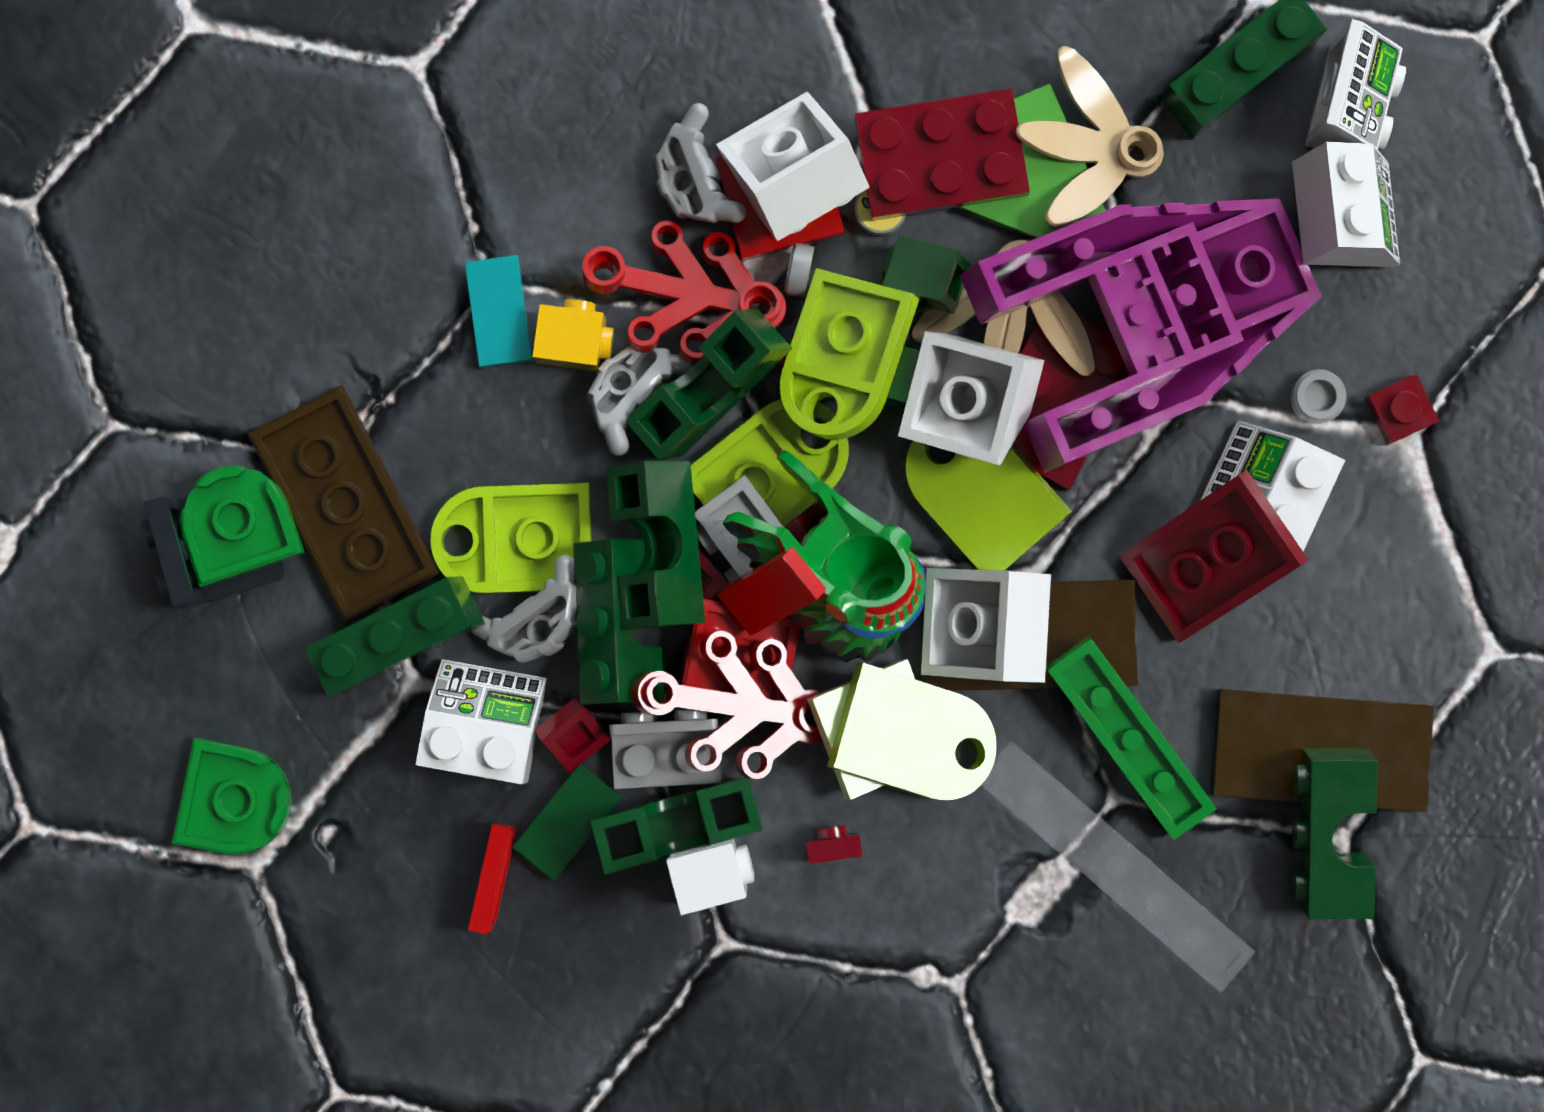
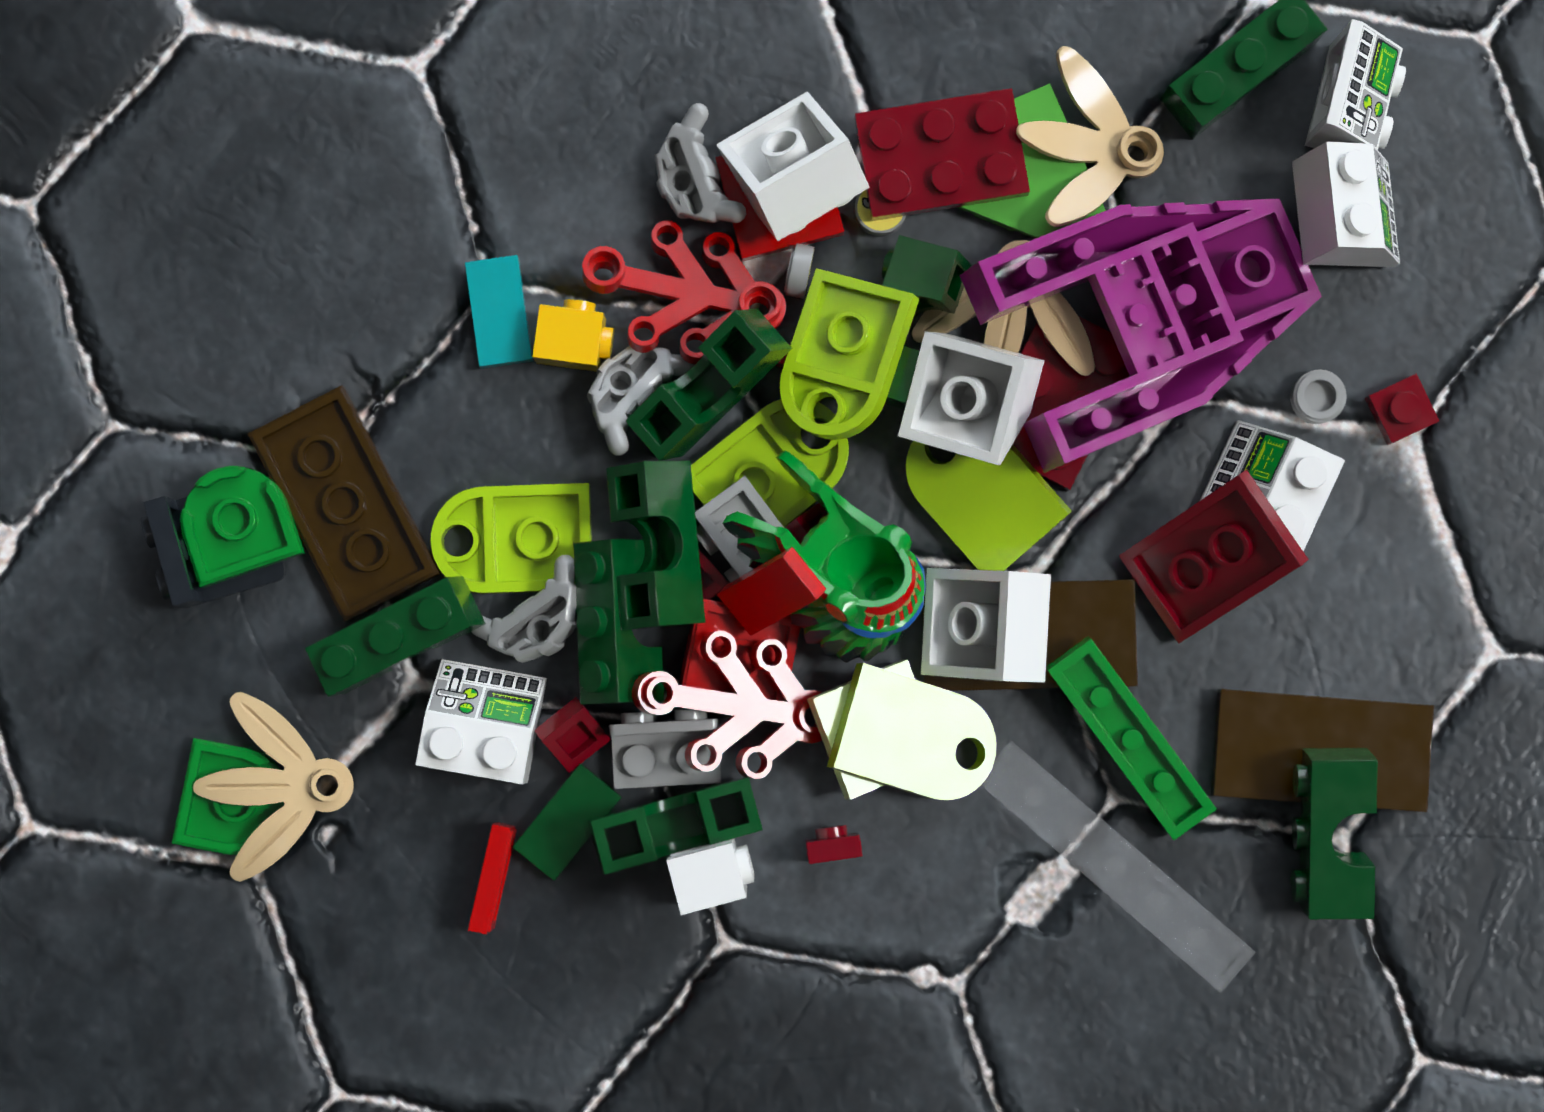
(267, 786): none -> tan plant

